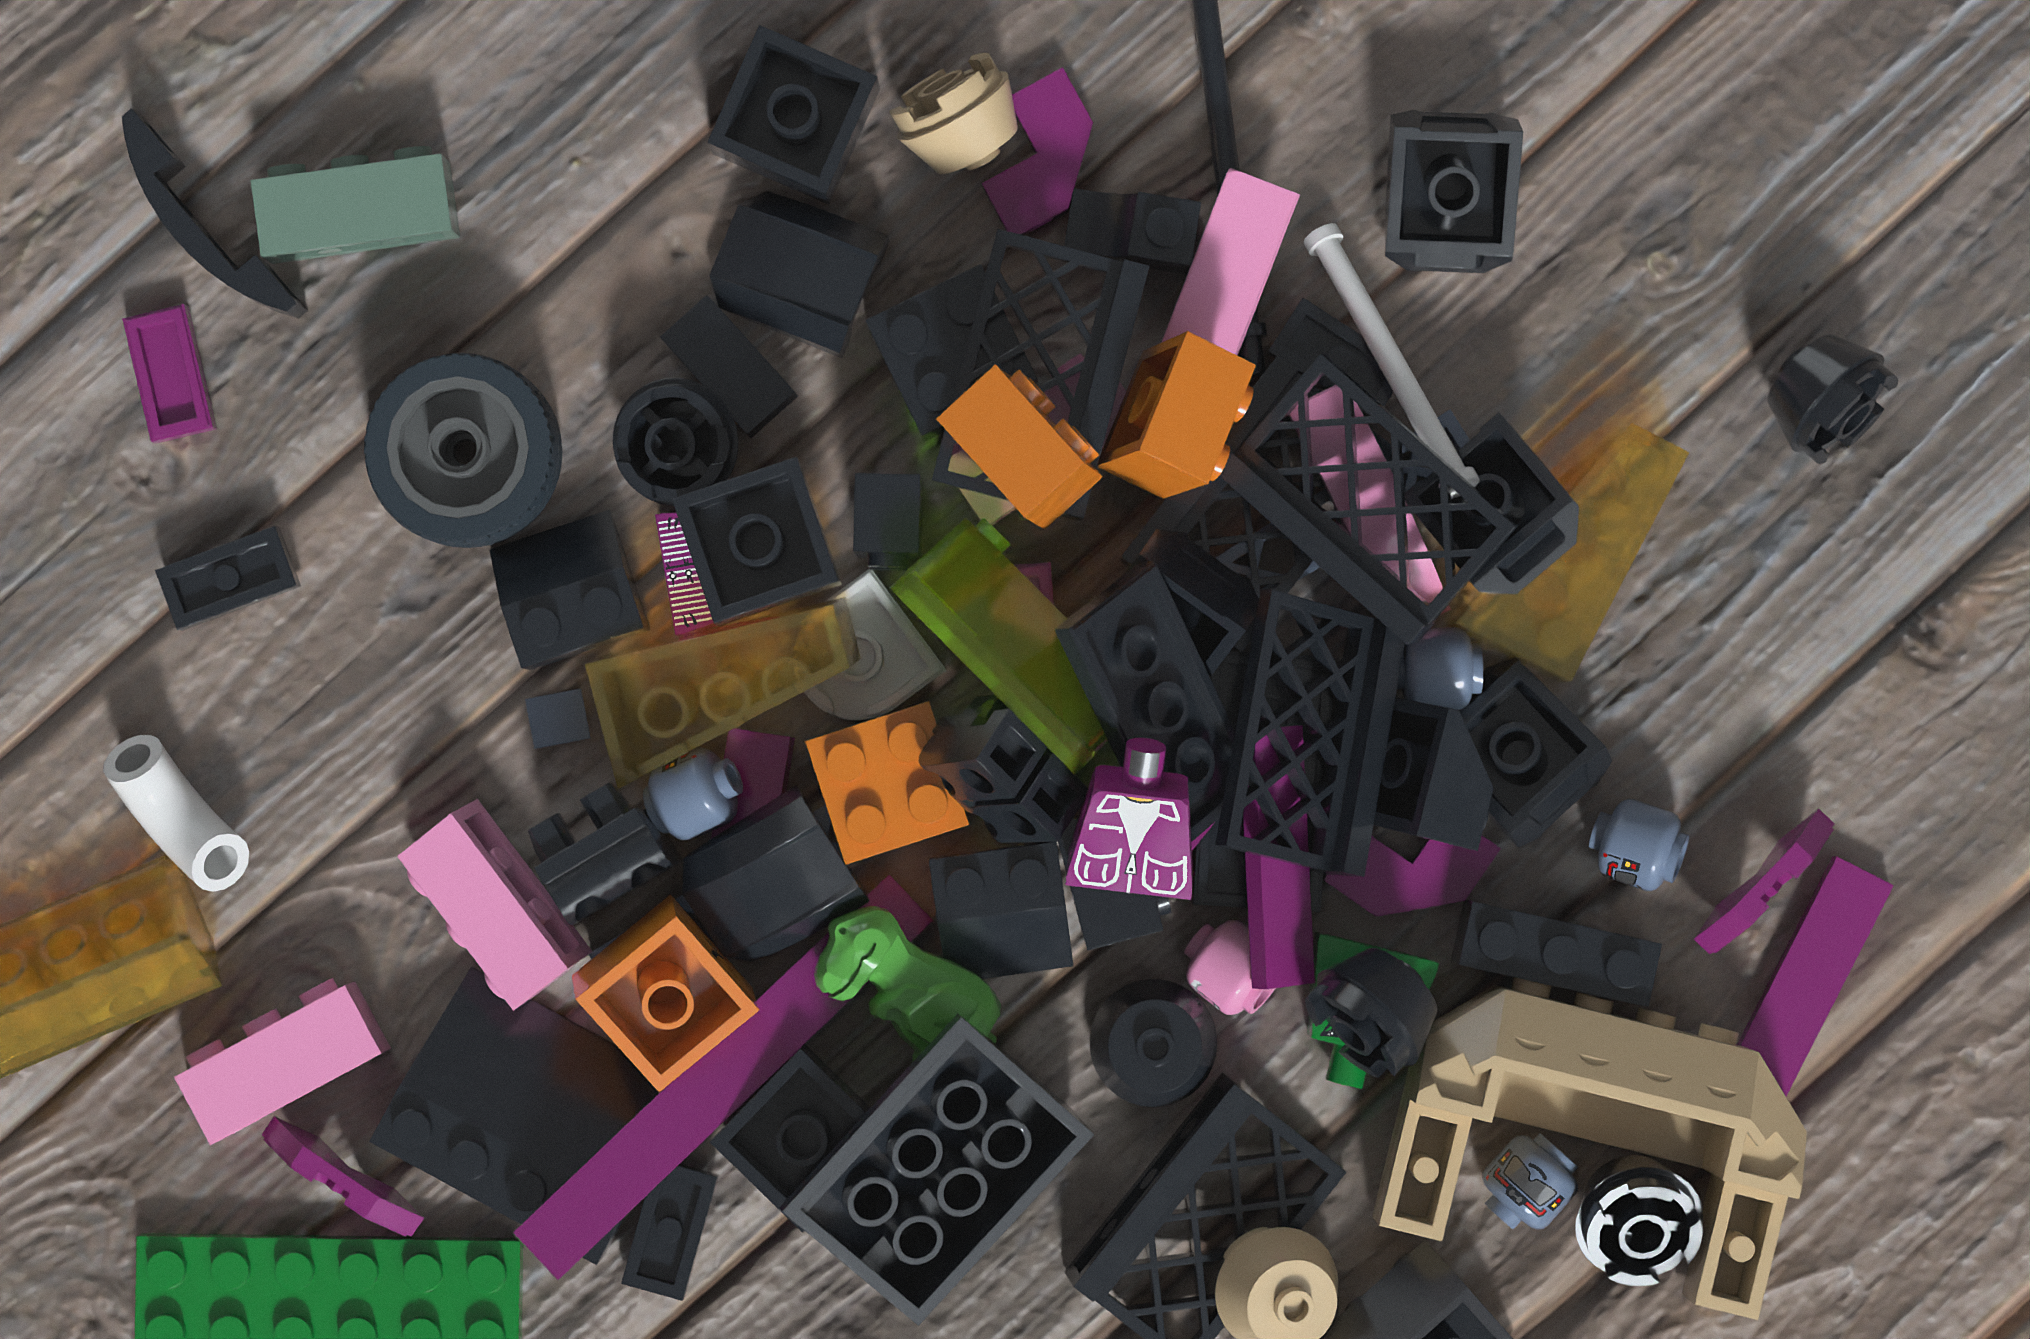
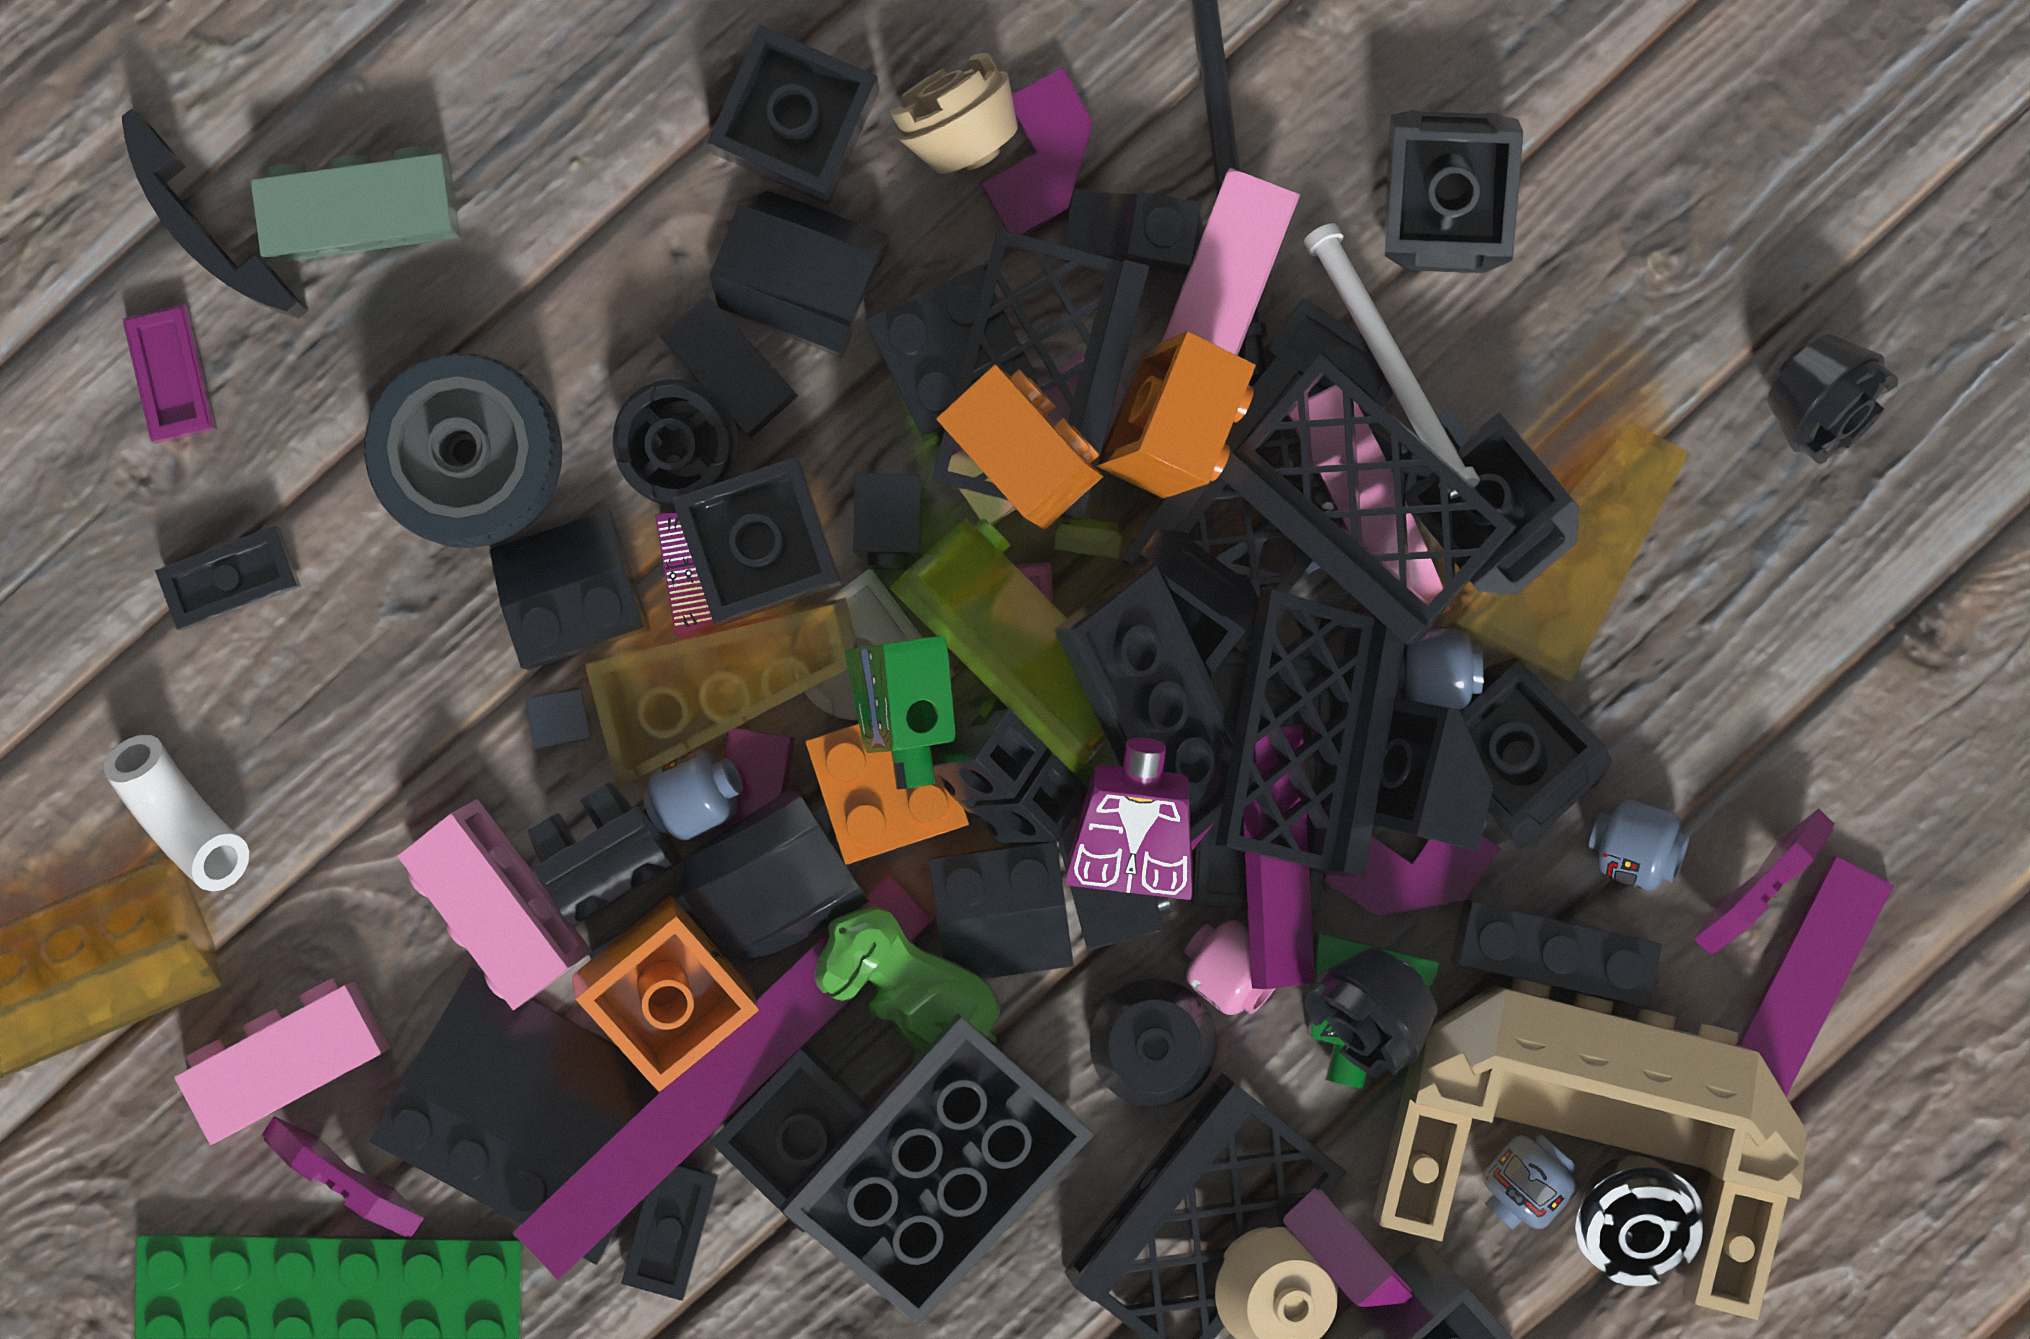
(904, 703): none -> green torso
(1088, 537): none -> clear neon green tile
(1345, 1252): none -> magenta slope

